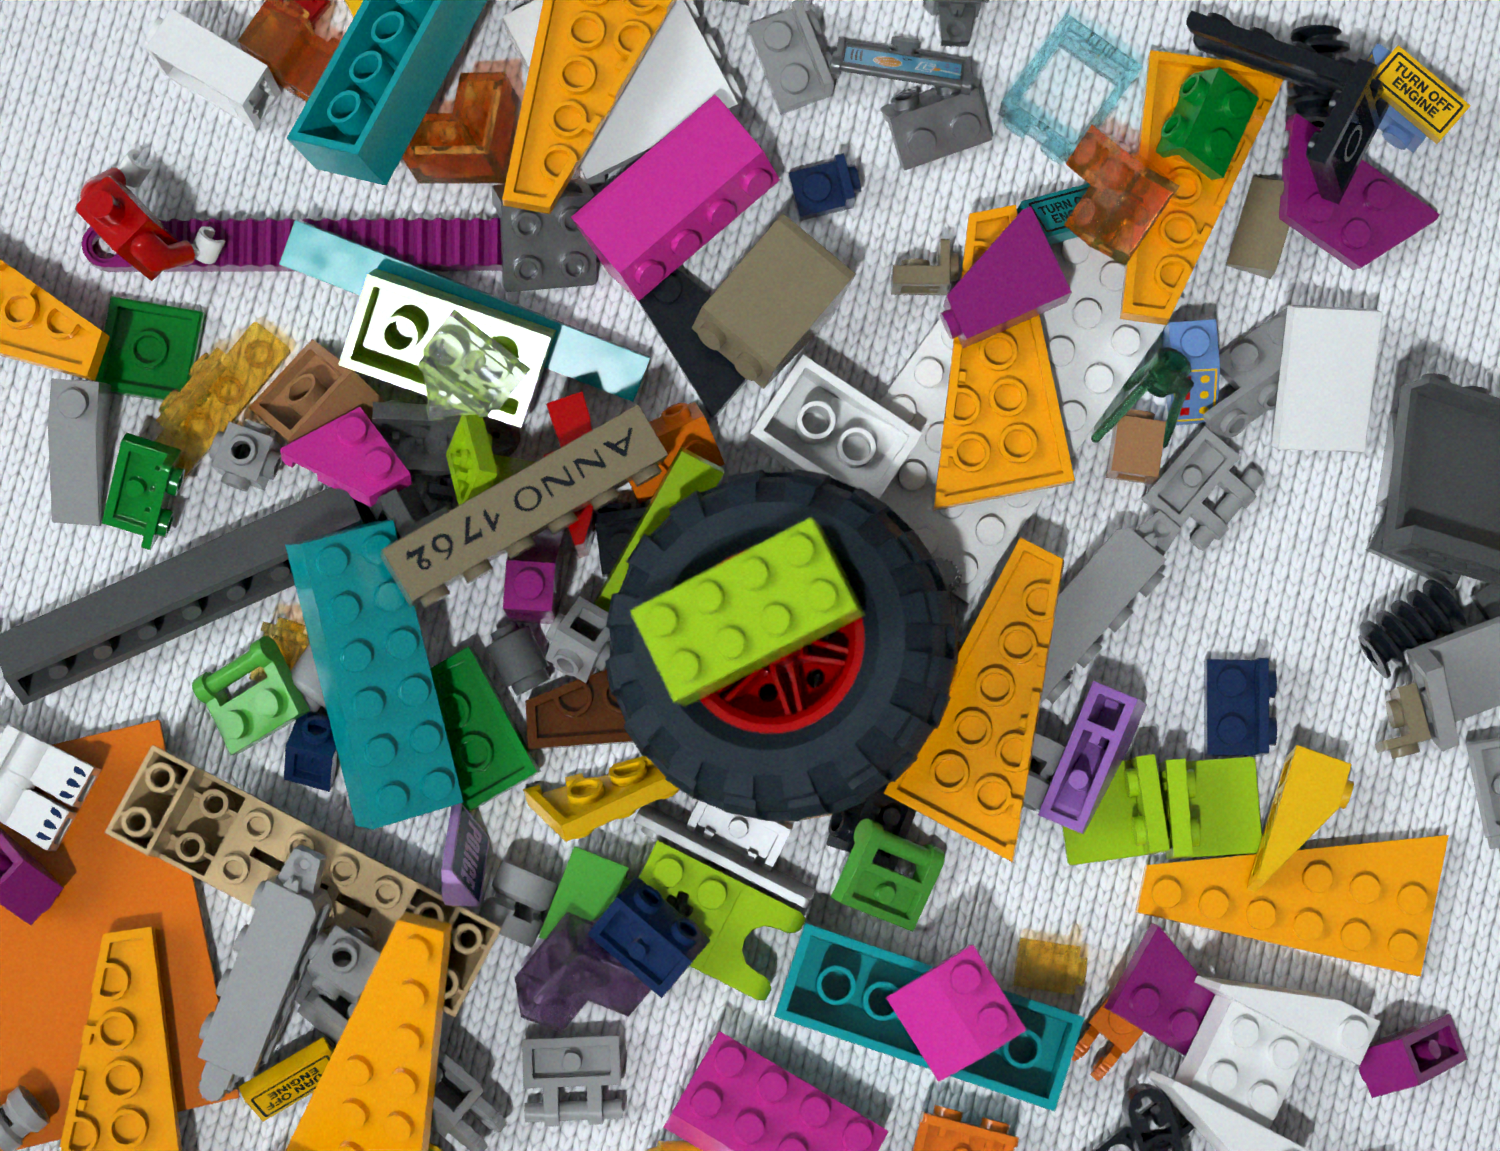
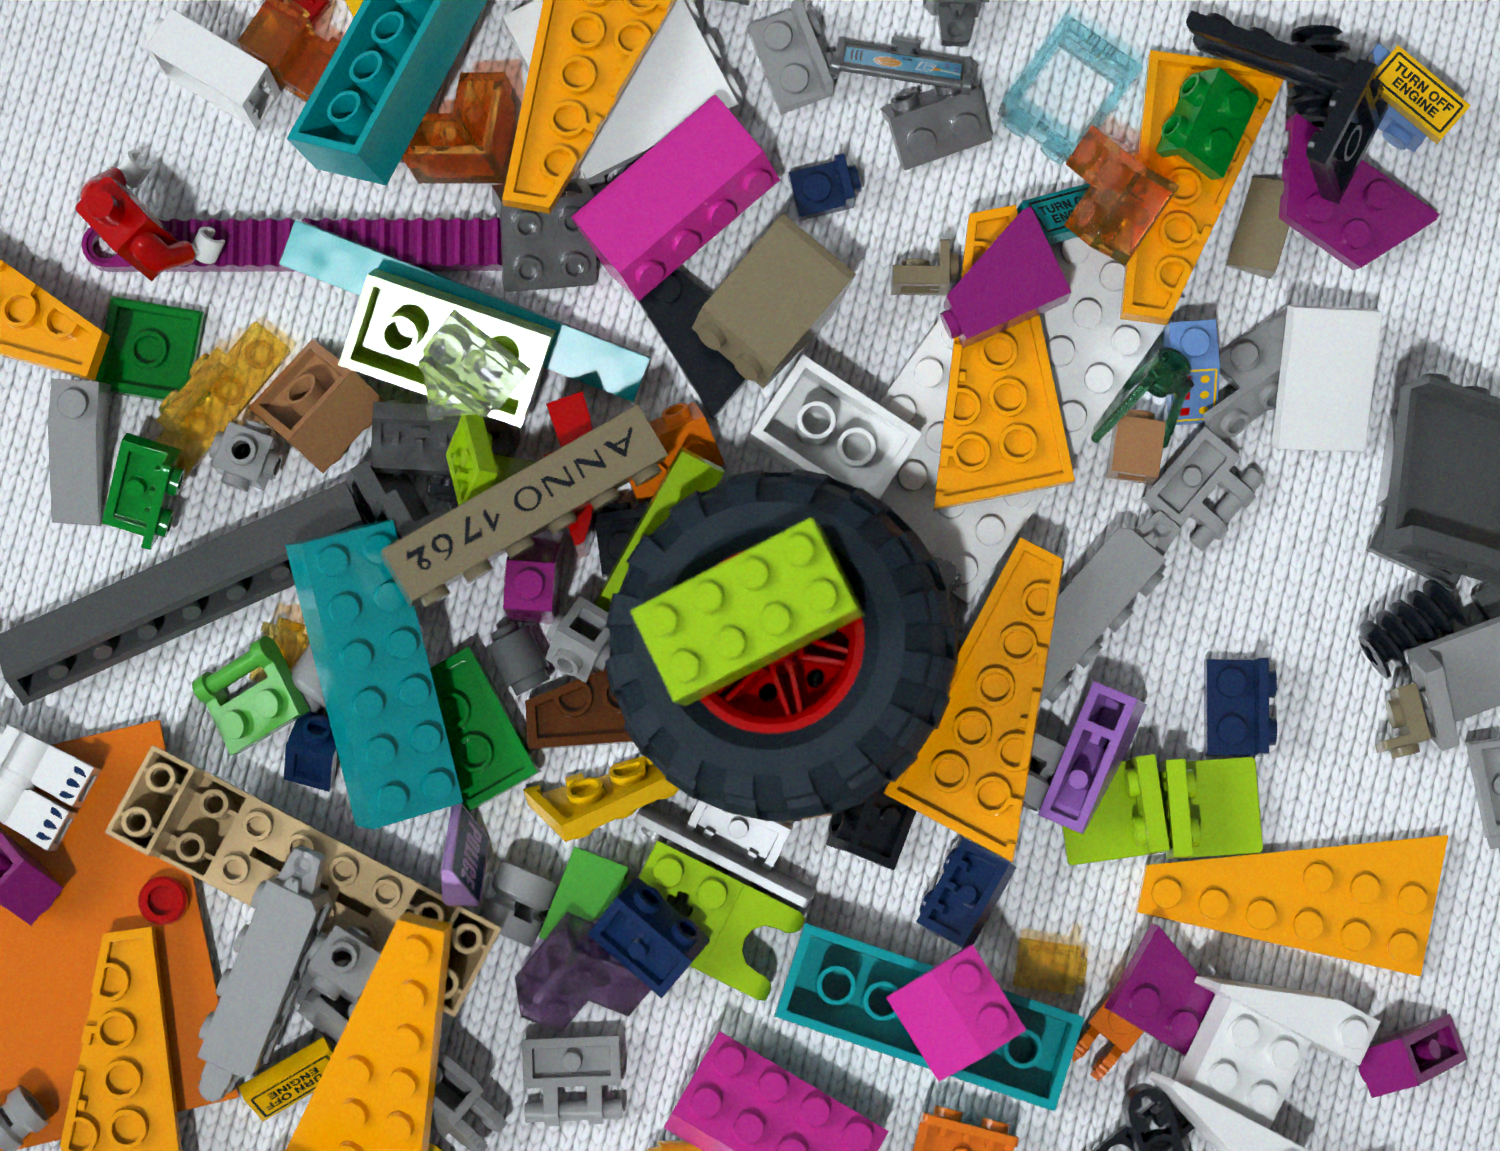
(163, 900): none -> red tile
(350, 457): dark pink wing -> none
(883, 890): bright green plate -> none
(965, 893): none -> dark blue bracket
(1306, 796): yellow slope -> none

